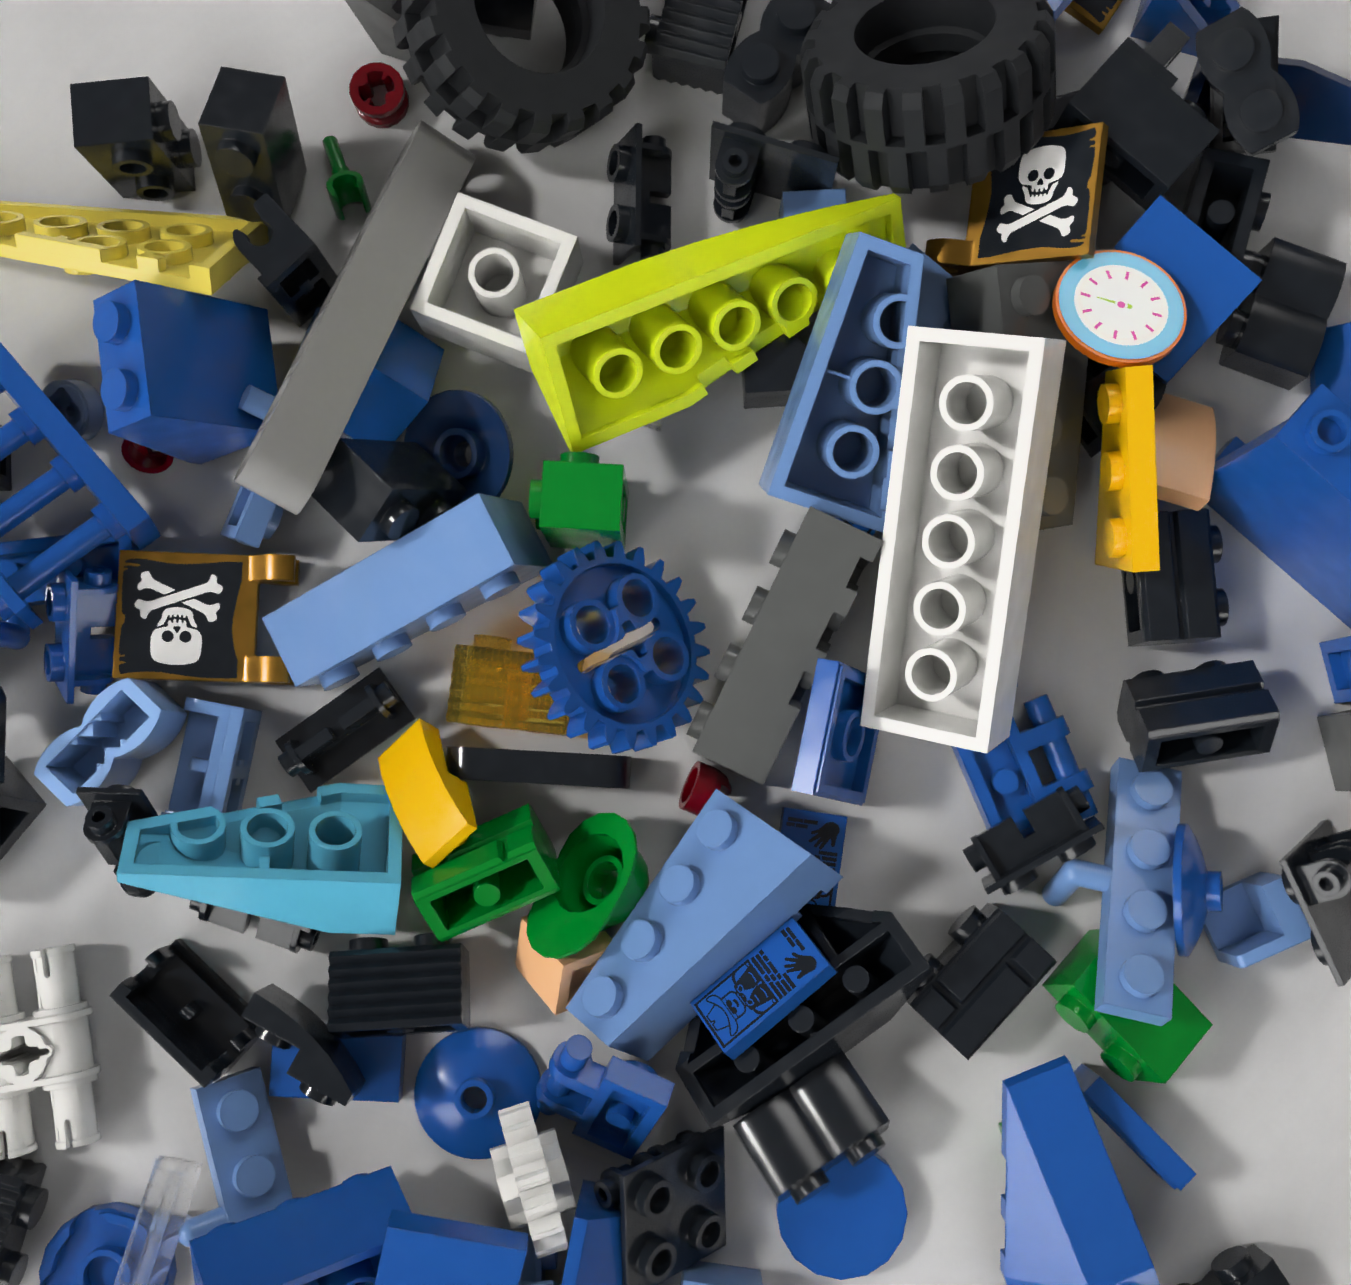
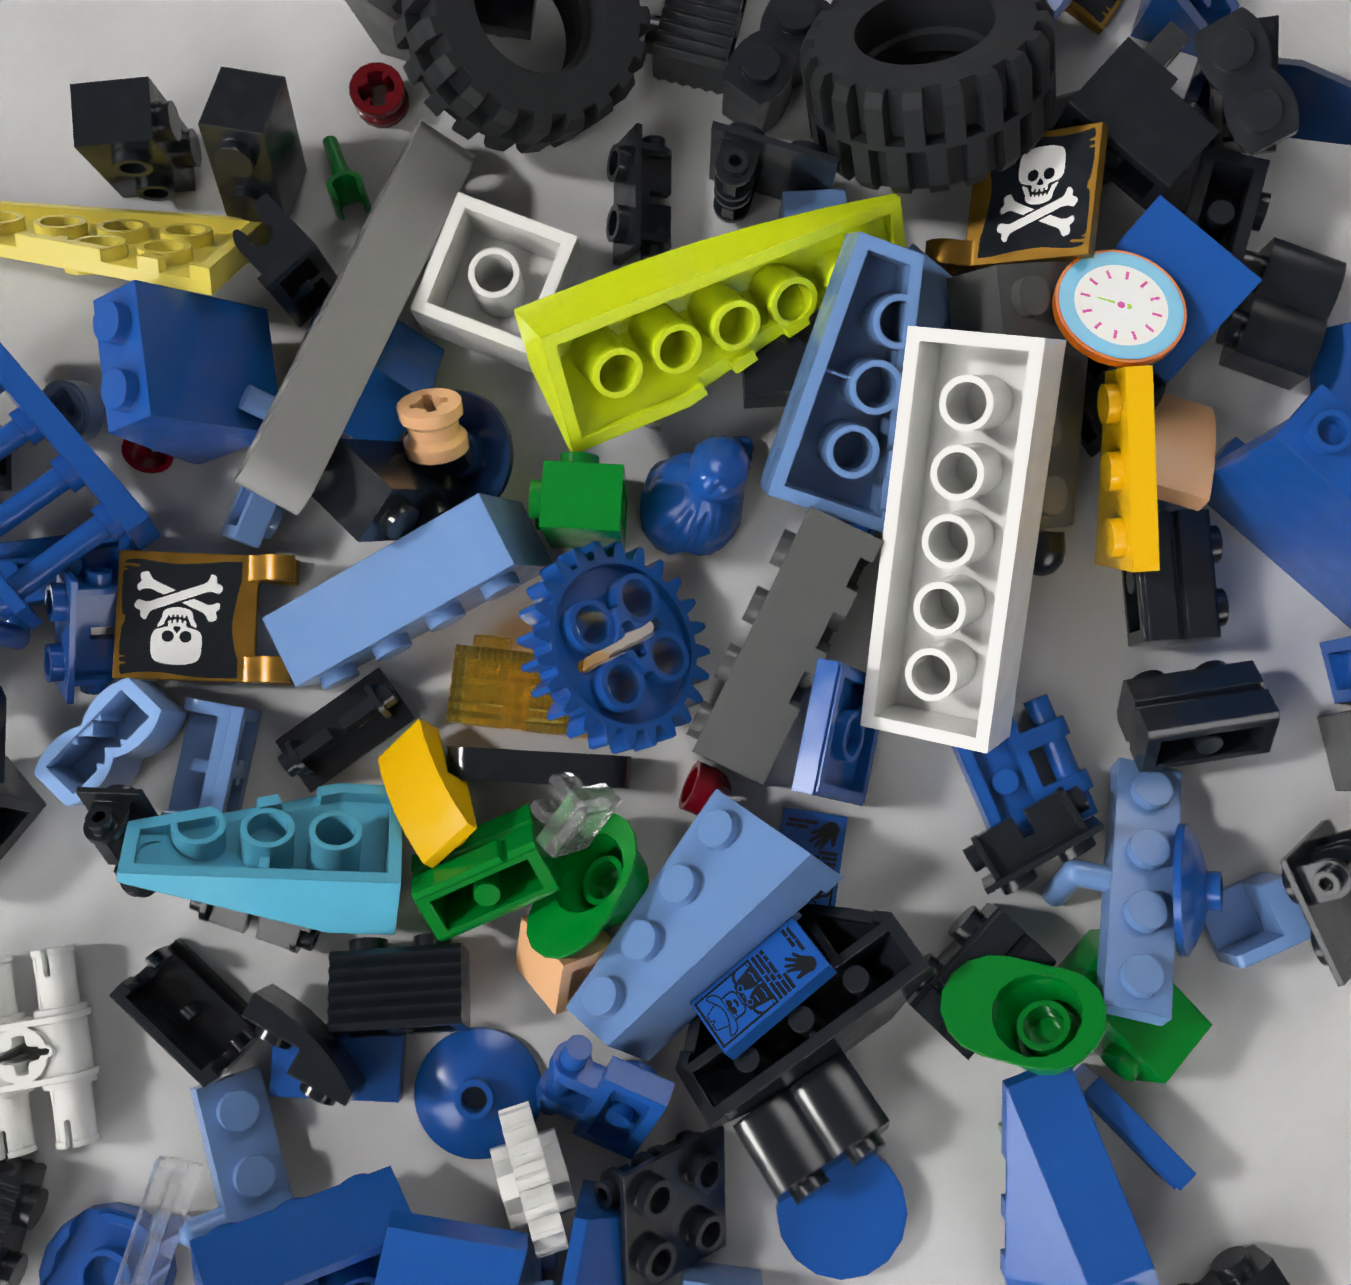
(433, 426): none -> light nougat wheel
(578, 817): none -> clear tile
(697, 497): none -> blue hair
(1024, 1013): none -> green piece
(1049, 553): none -> black hinge

